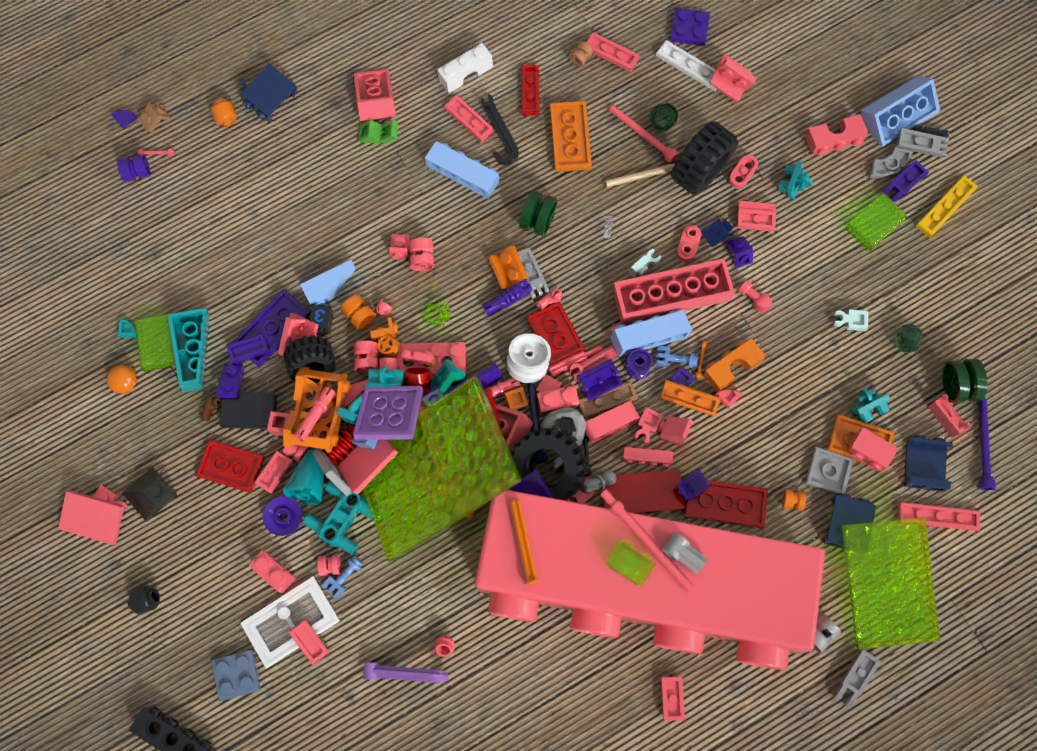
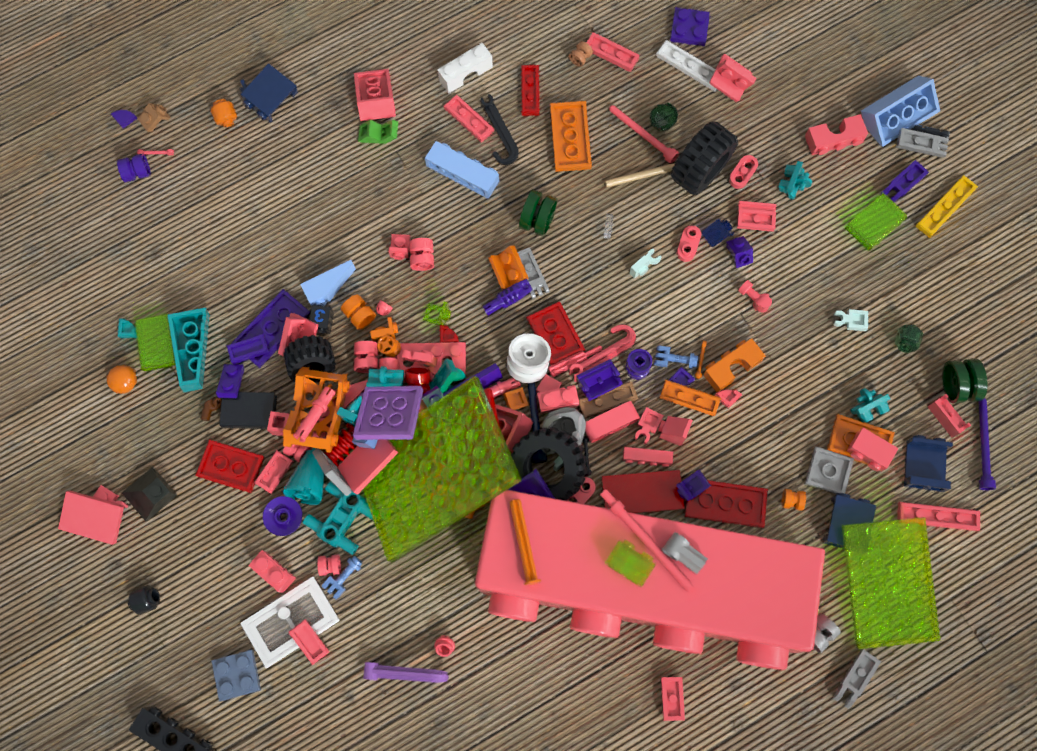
(447, 335): none -> red tile
(552, 297): coral arm -> none
(608, 478): light grey axle -> none
(651, 333): light blue brick -> none
(673, 290): coral brick -> none
(891, 165): light grey tile -> none

